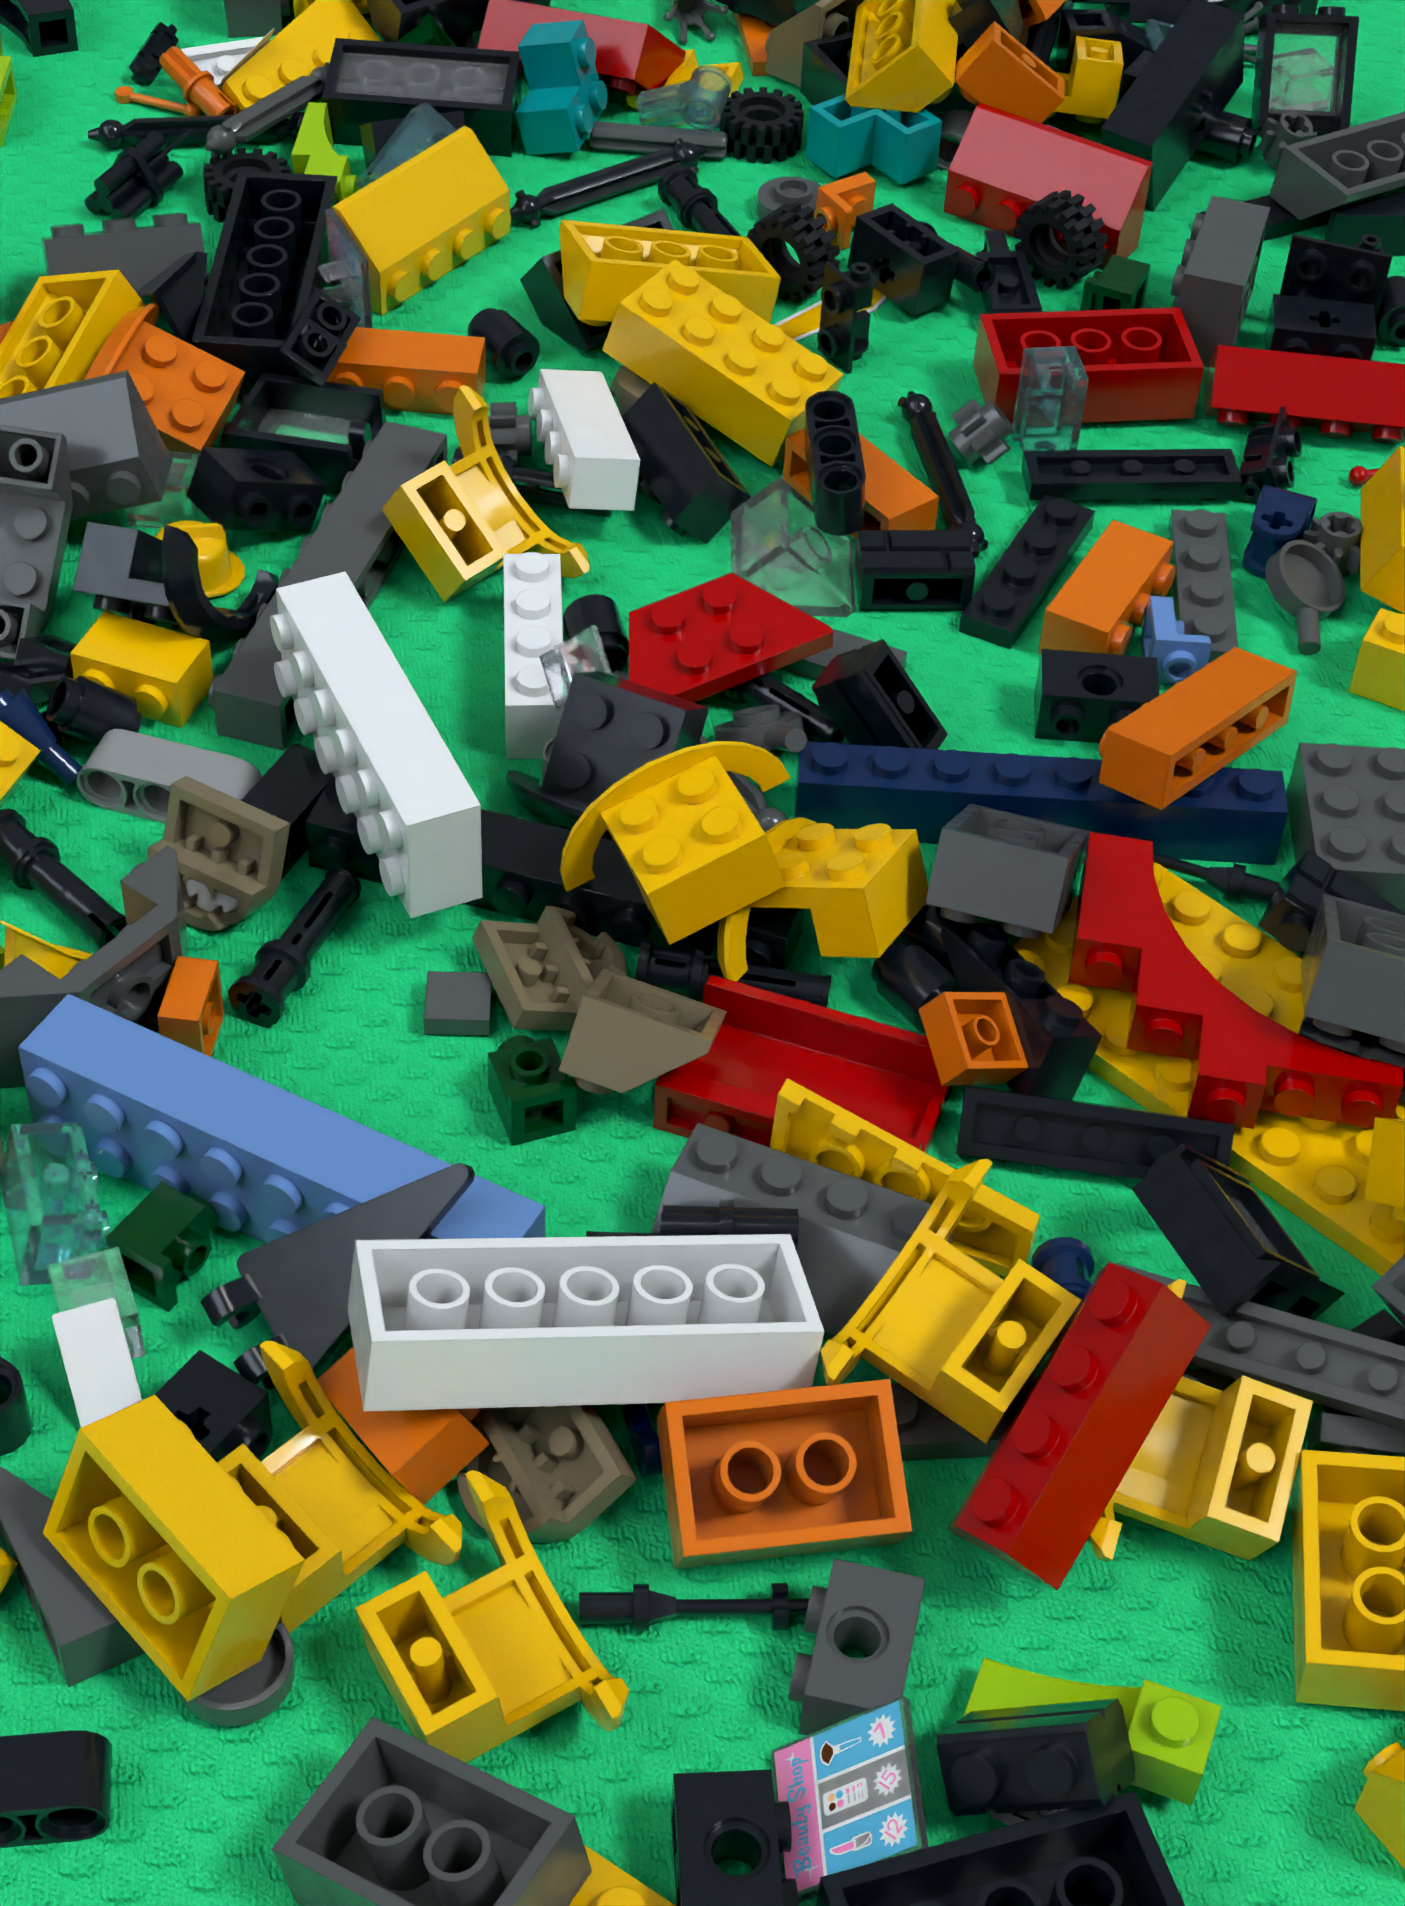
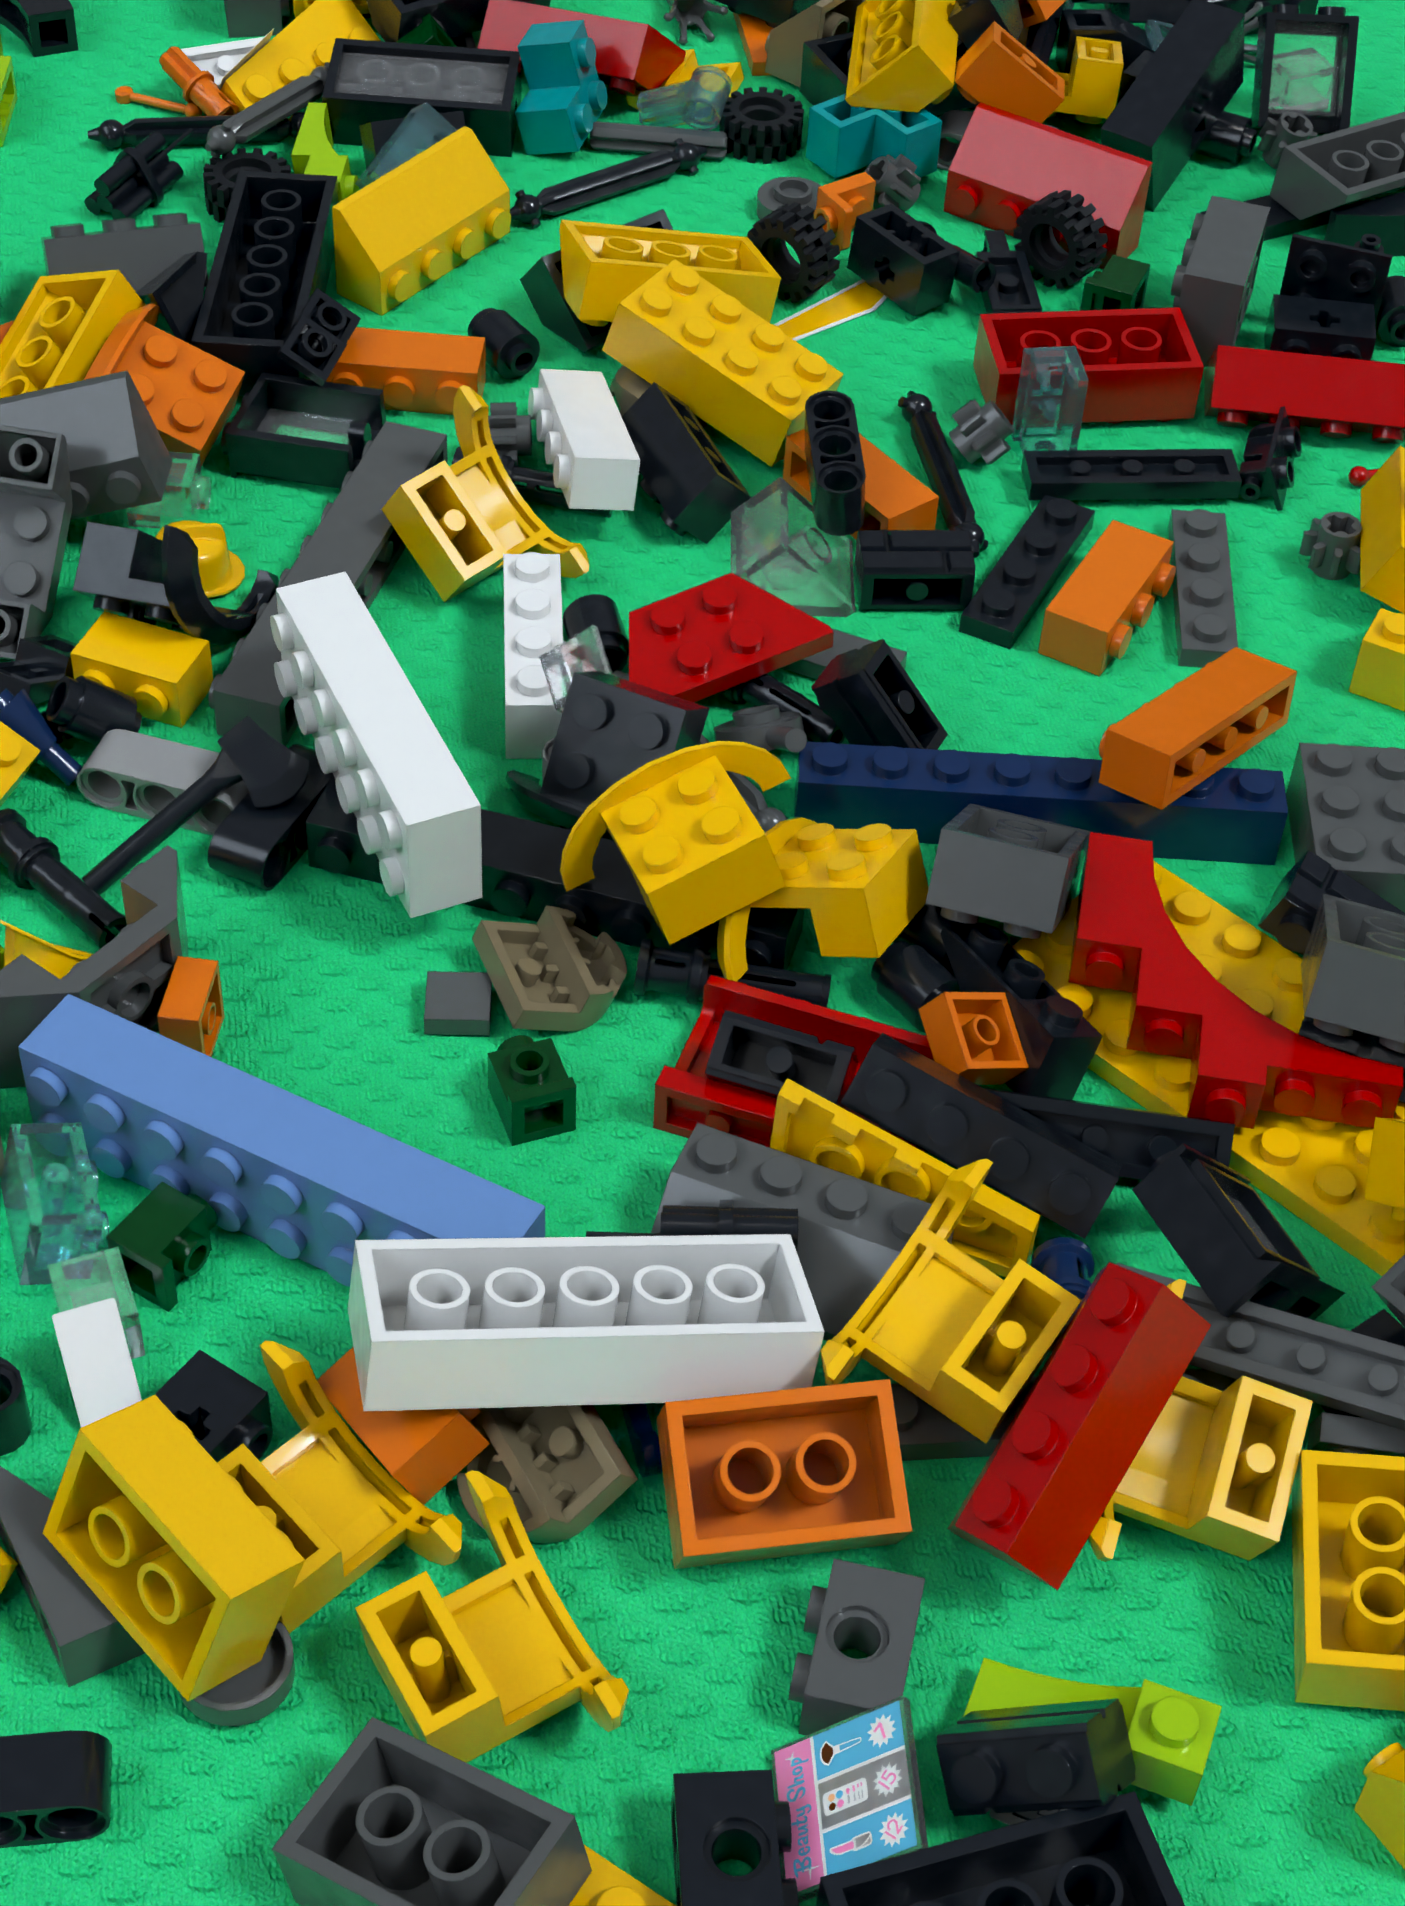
(146, 63): black axle -> none
(225, 853): dark tan slope -> none
(247, 754): none -> black piece
(256, 490): black brick -> none
(285, 962): black pin -> none
(306, 1275): black flag -> none
(346, 271): clear piece -> none
(635, 1034): dark tan slope -> none
(649, 1607): black piece -> none
(694, 205): black pin -> none
(765, 1054): none -> black brick
(843, 329): black hinge -> none
(894, 181): none -> dark grey gear
(970, 1124): none -> black brick
(1087, 692): black brick -> none
(1164, 639): medium blue bracket -> none
(1229, 880): black piece -> none
(1276, 521): dark blue piece -> none
(1306, 587): dark grey piece -> none

